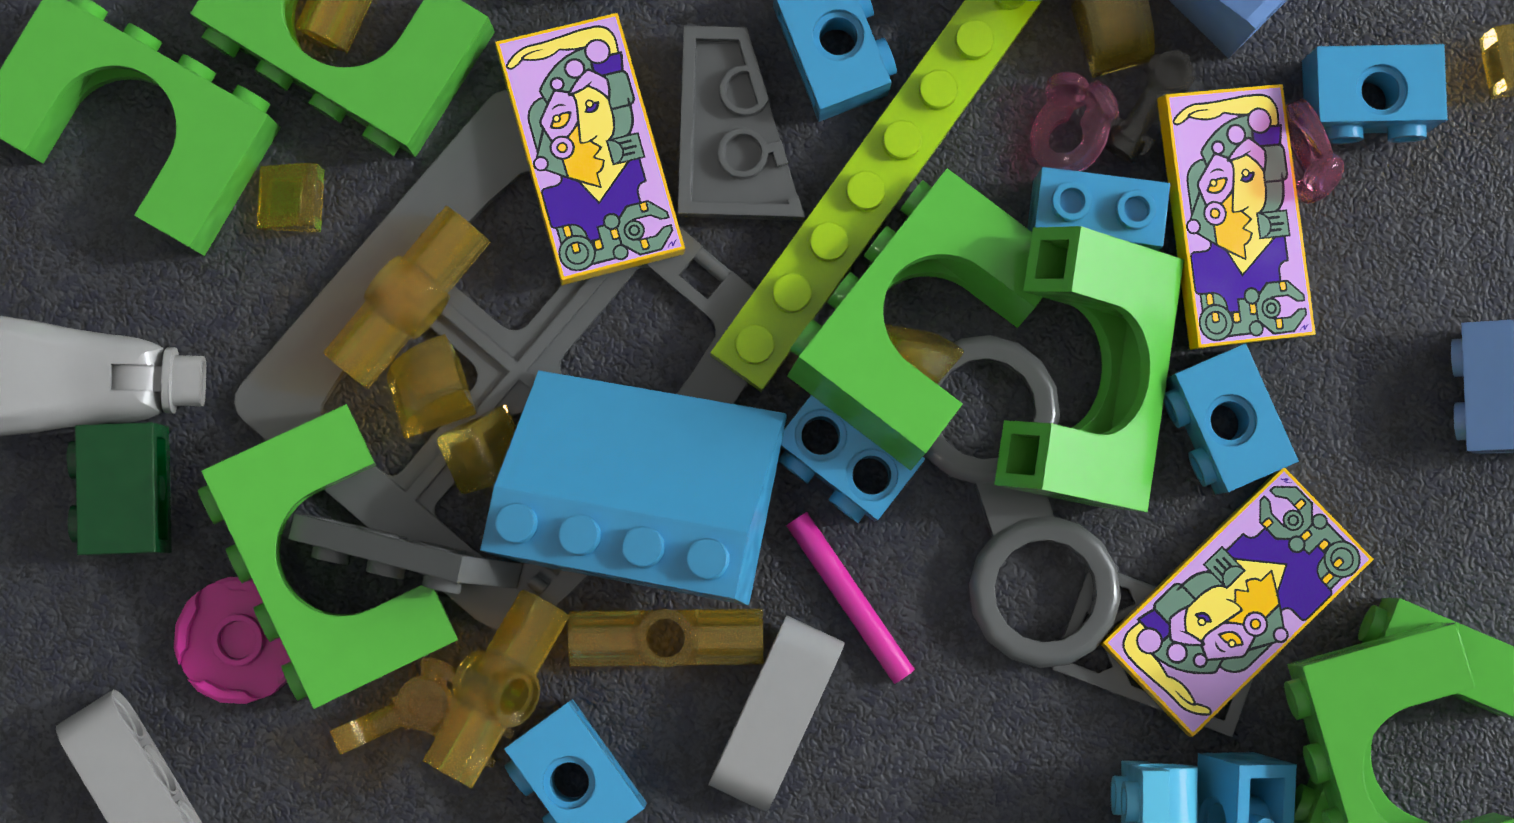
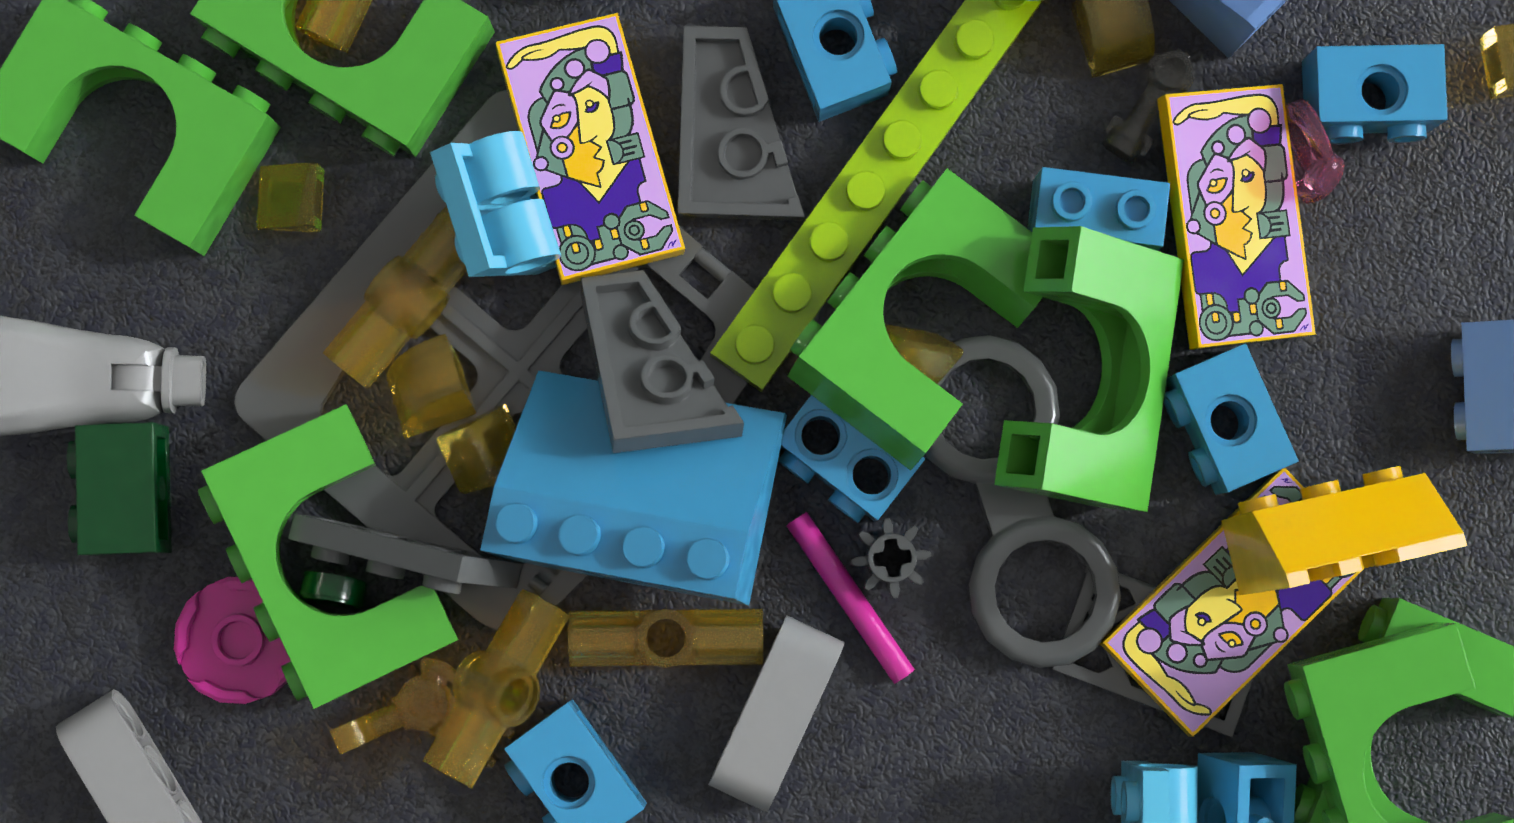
(333, 590): none -> dark green tile
(495, 206): none -> medium azure plate
(645, 370): none -> dark grey wing
(903, 571): none -> dark grey gear
(1065, 94): clear pink piece -> none
(1338, 531): none -> yellow wedge

